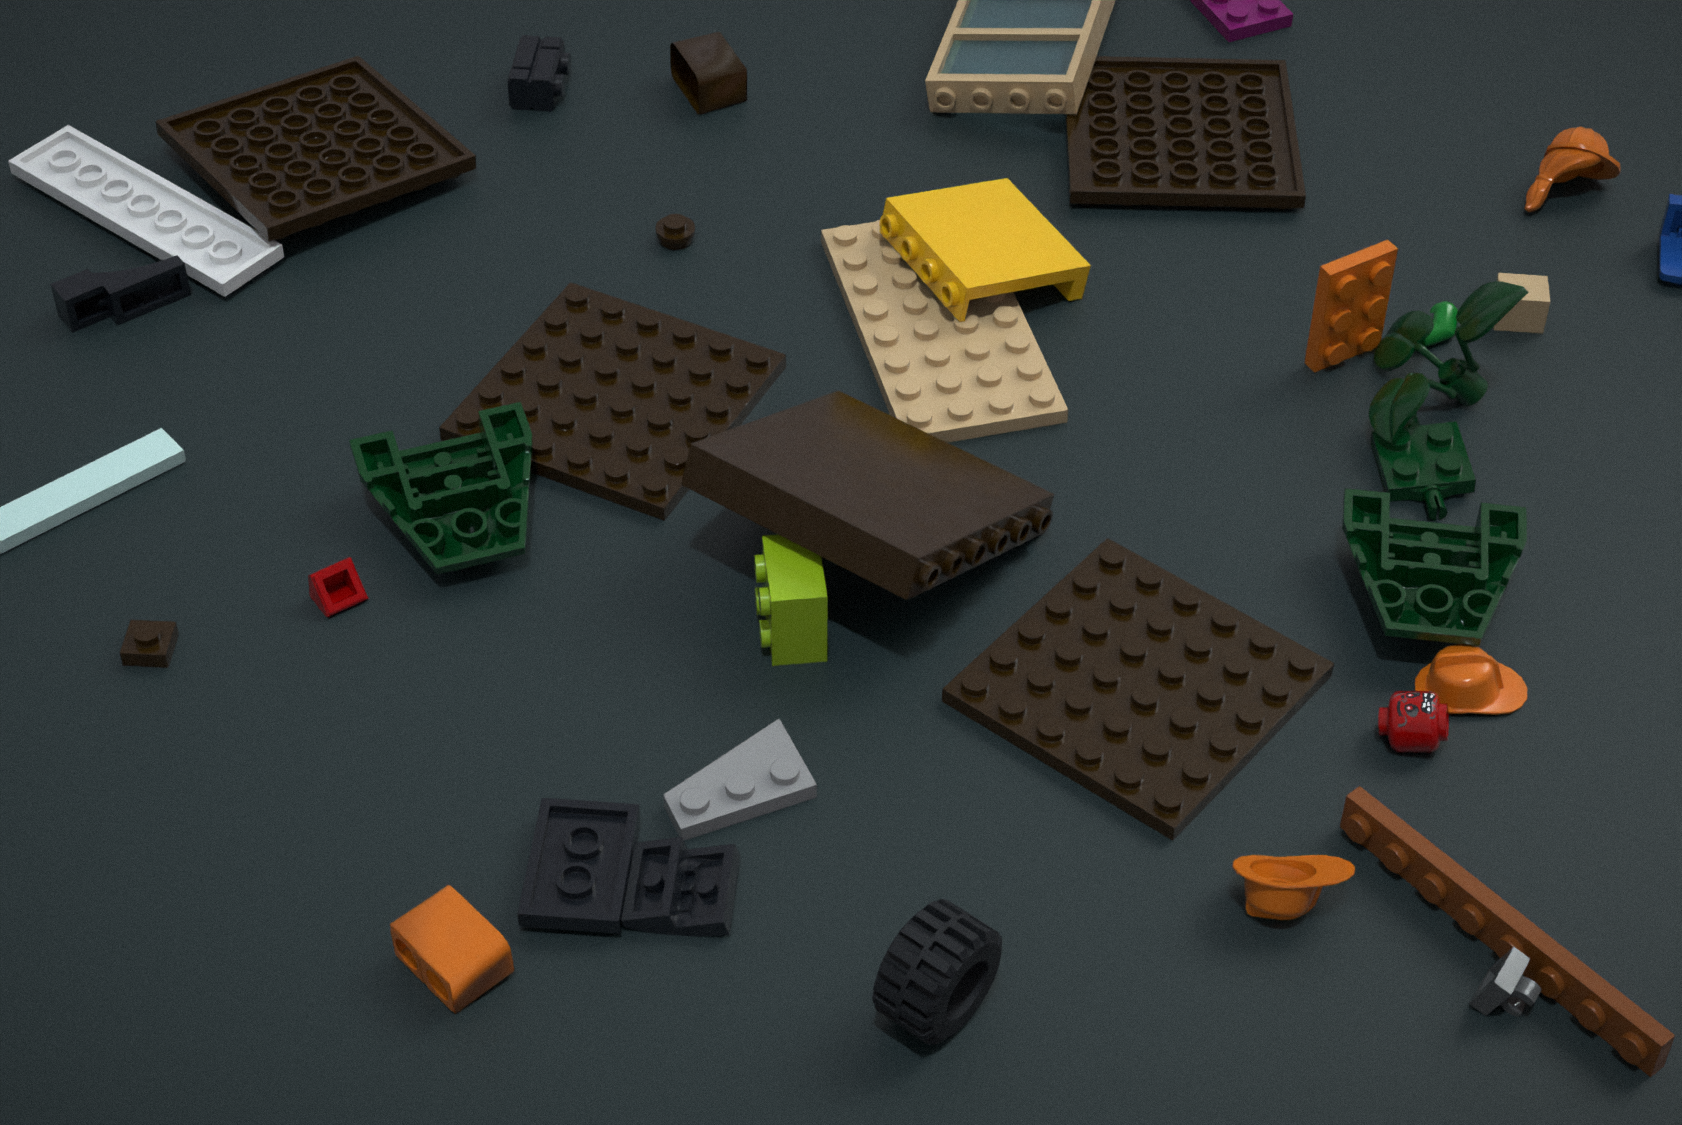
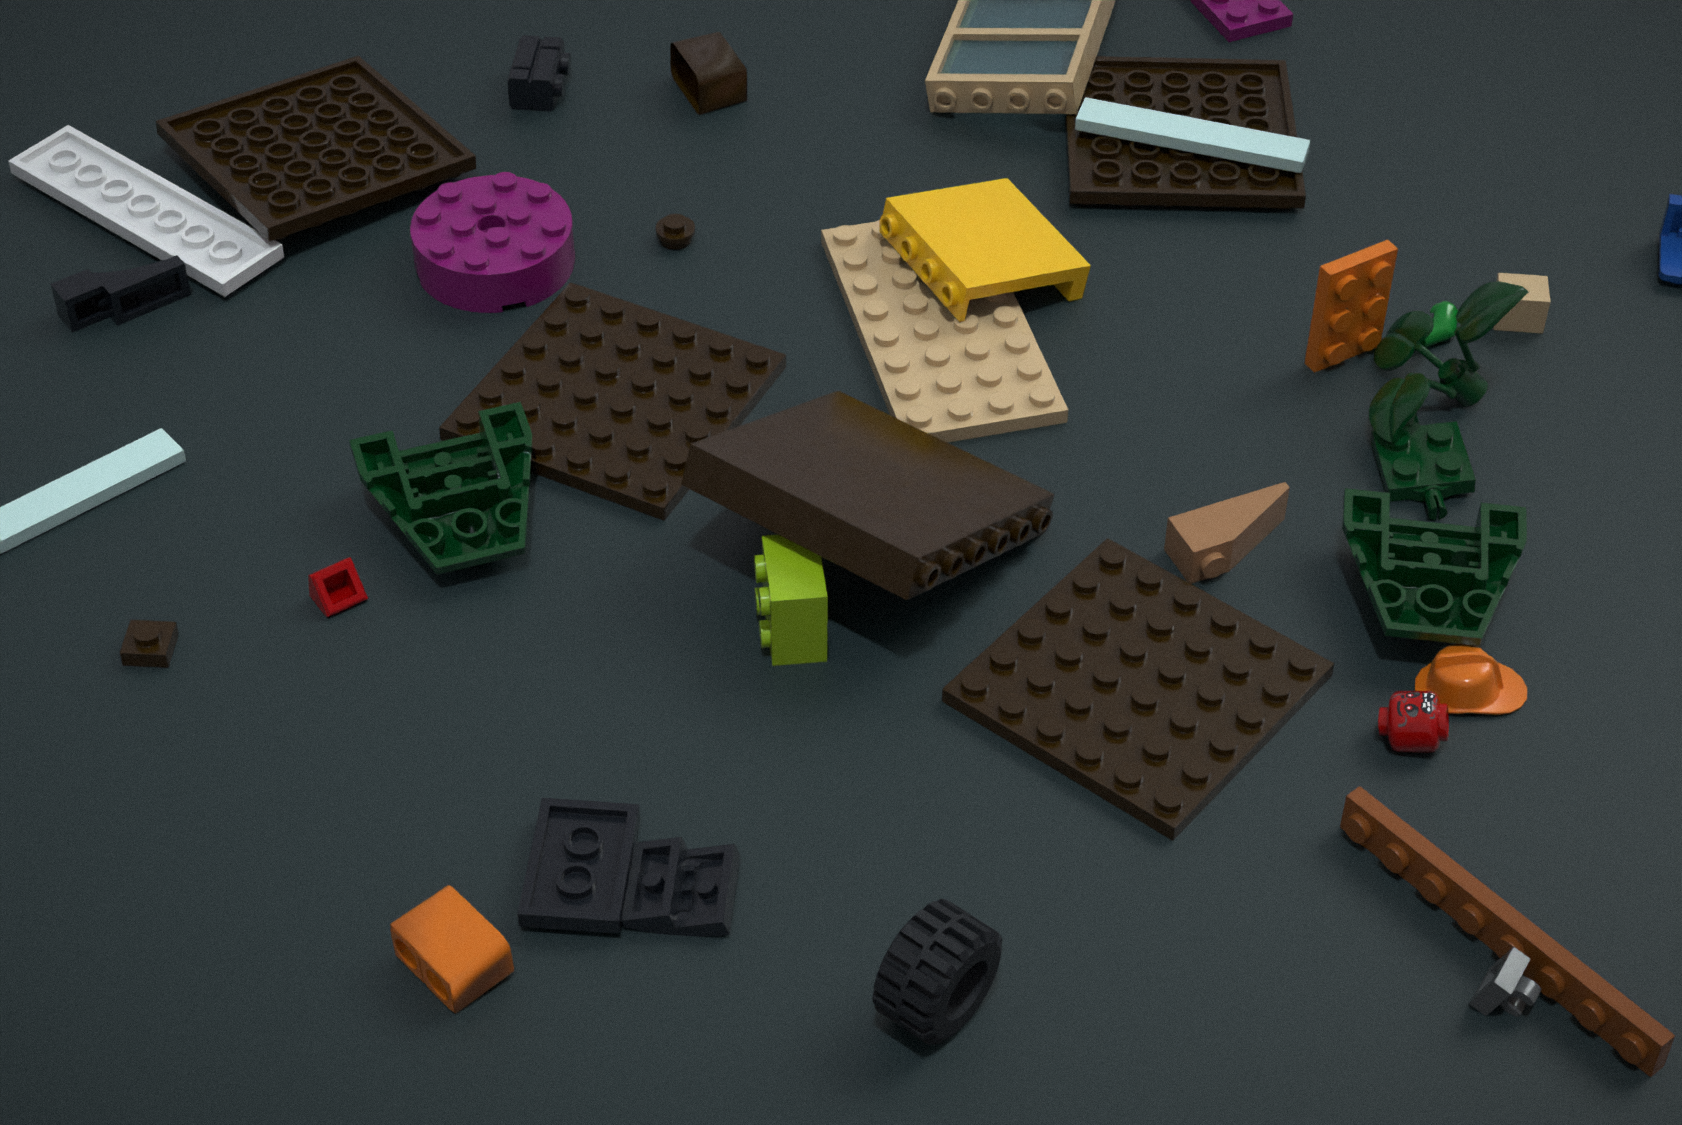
(492, 242): none -> magenta brick
(741, 785): light grey wing -> none
(1192, 135): none -> light aqua tile
(1221, 534): none -> medium nougat slope
(1290, 884): orange piece -> none
(1571, 155): orange piece -> none

